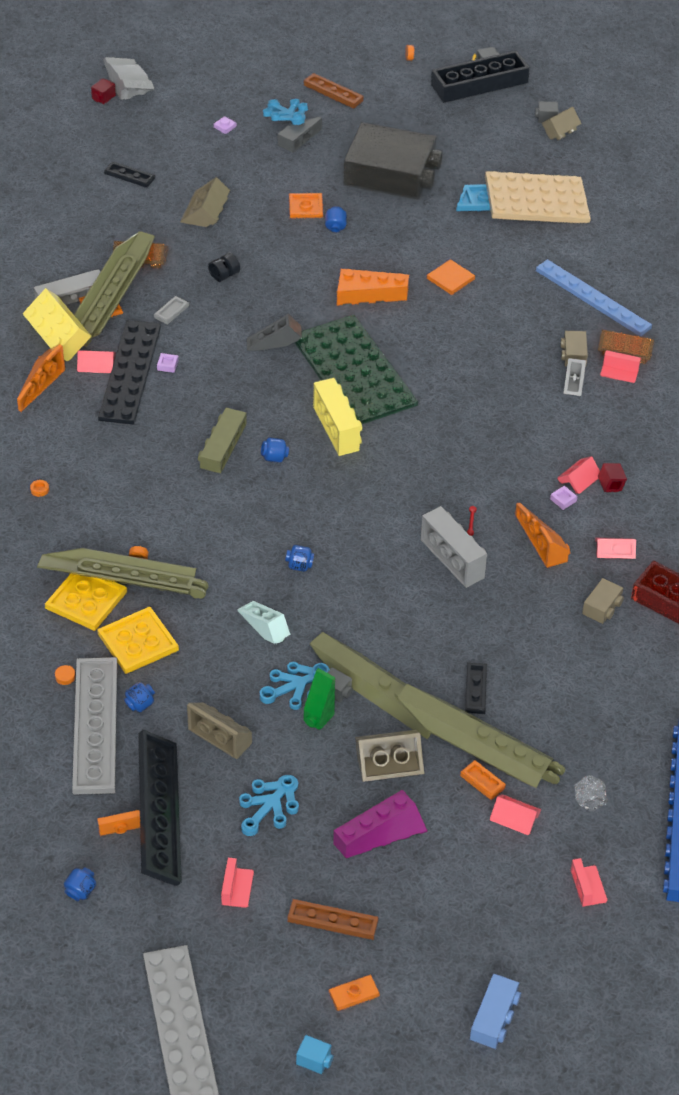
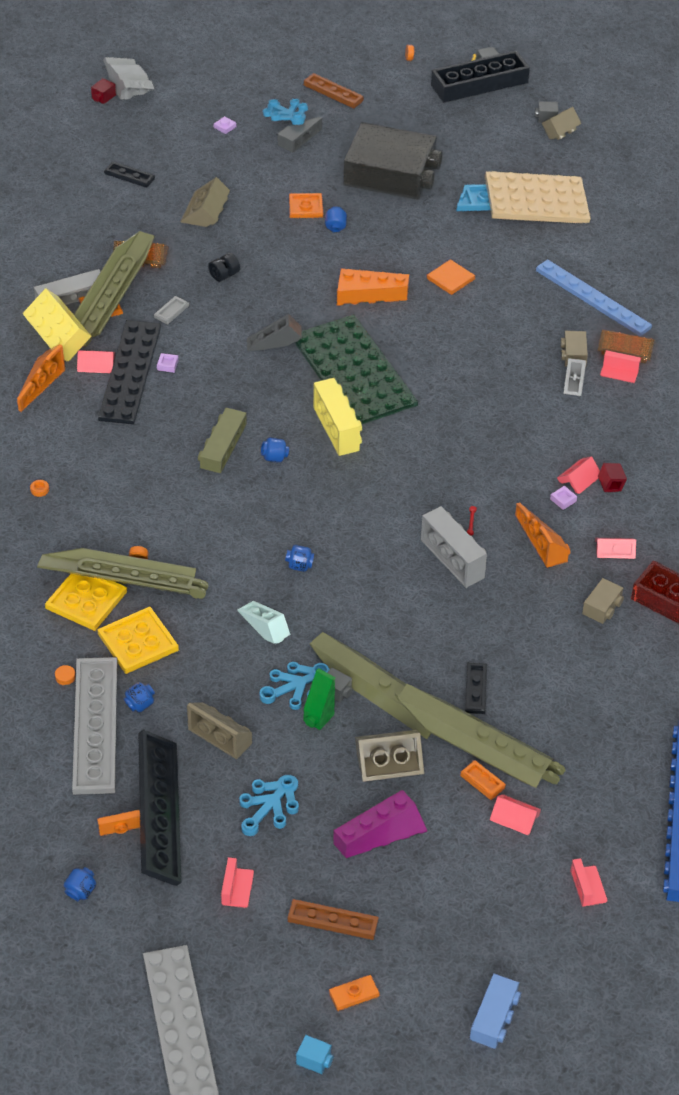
(590, 793): clear brick -> none

